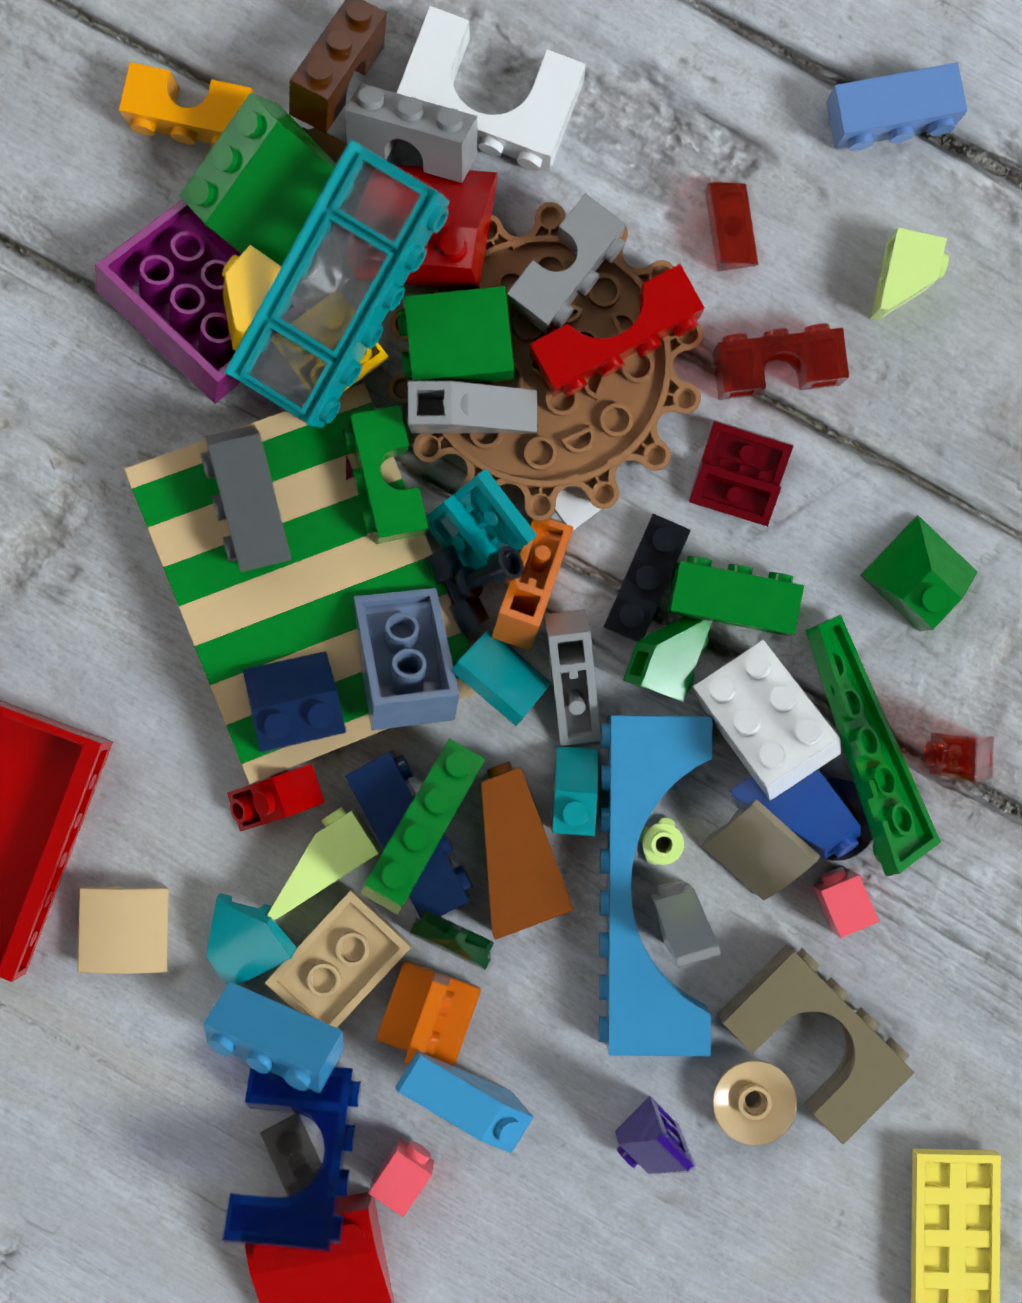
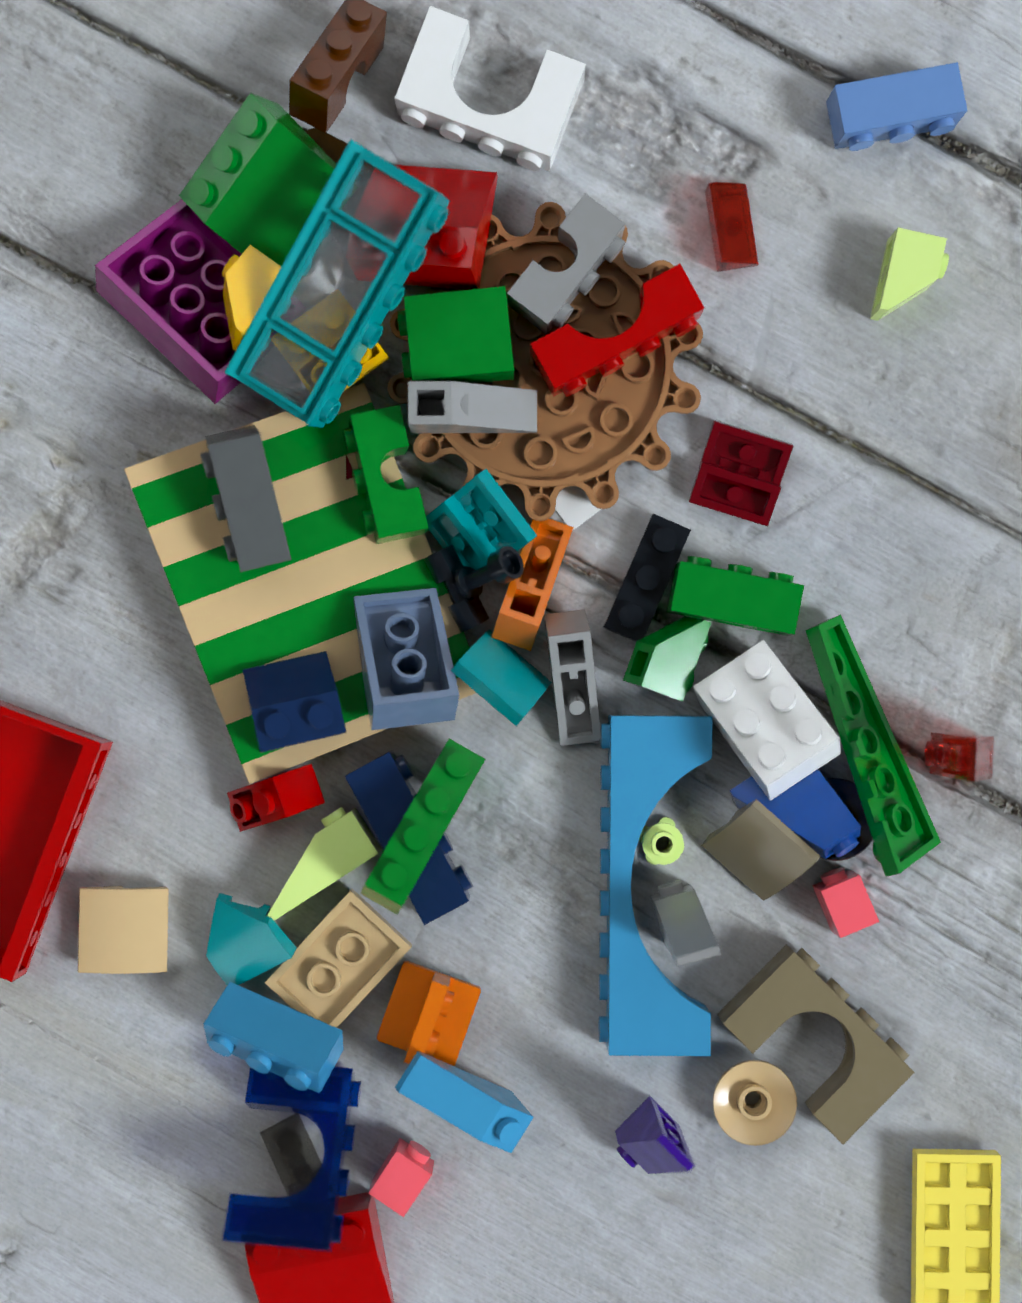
(152, 106): light orange arch -> none
(440, 133): light grey arch -> none
(453, 939): dark green slope -> none
(520, 860): dark orange slope -> none
(575, 791): teal slope -> none
(814, 354): clear red arch -> none
(920, 575): green slope -> none

